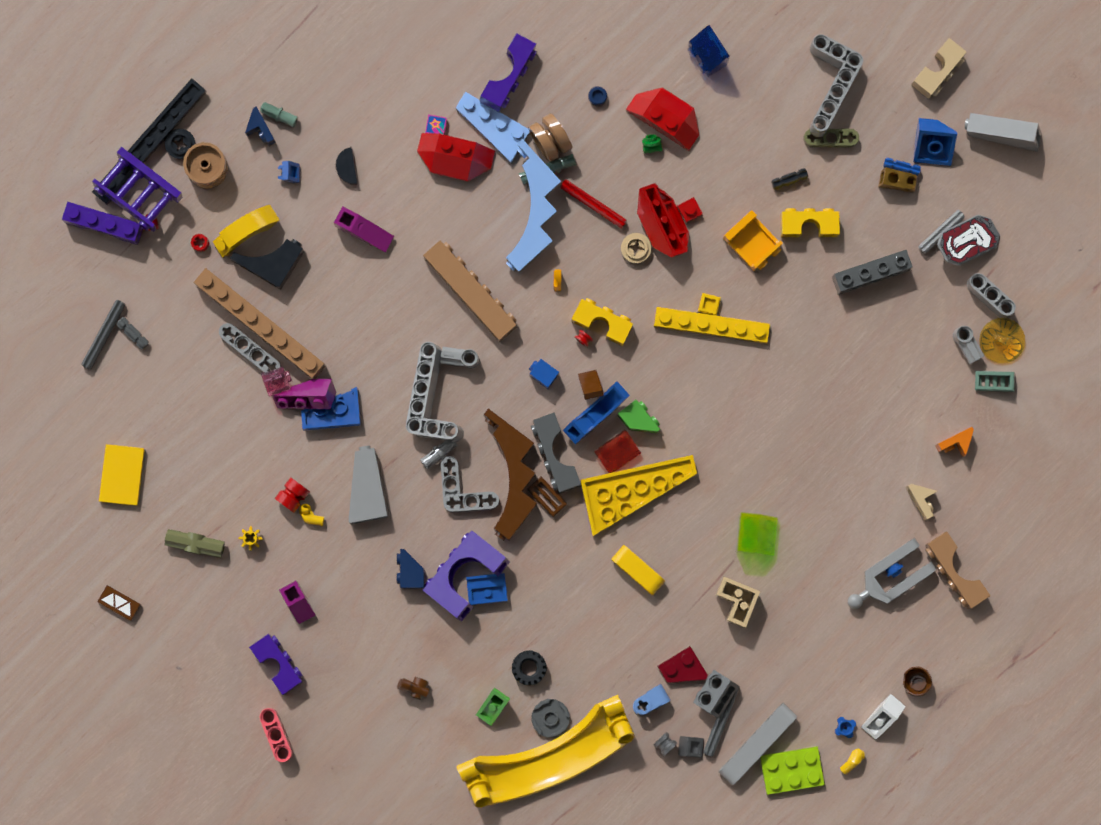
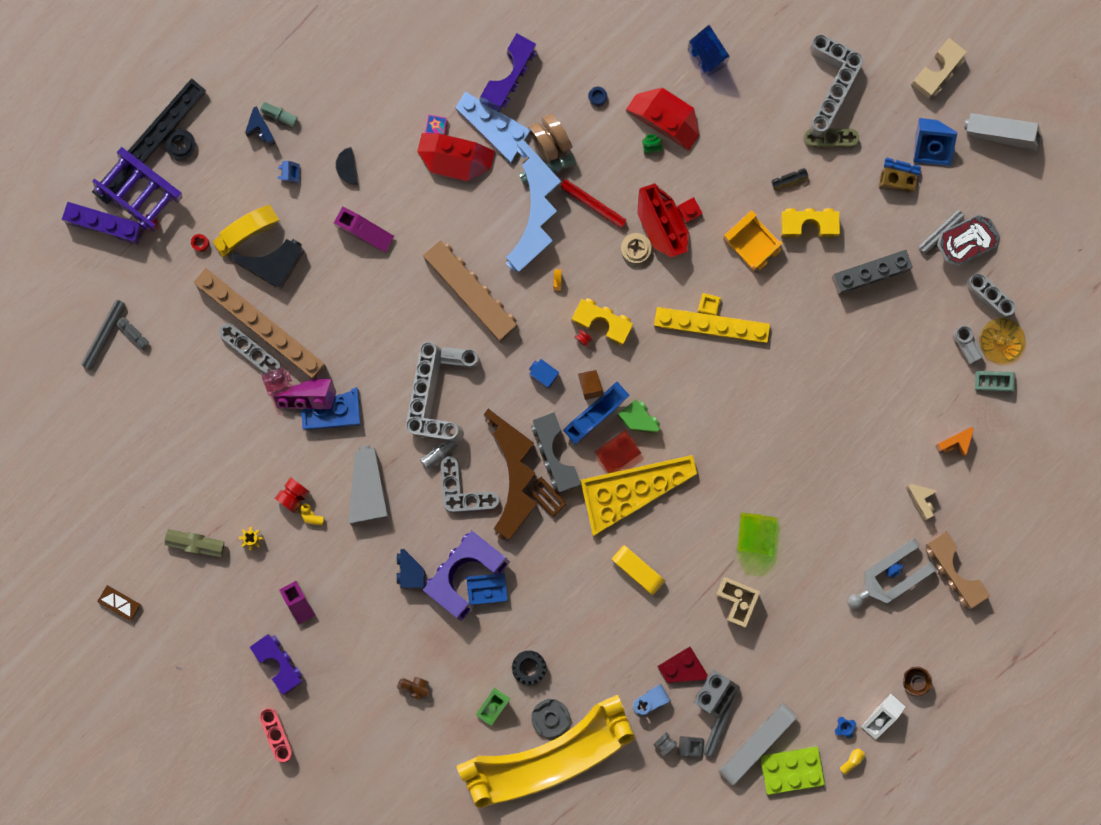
(121, 475): yellow tile -> none
(209, 155): medium nougat wheel -> none

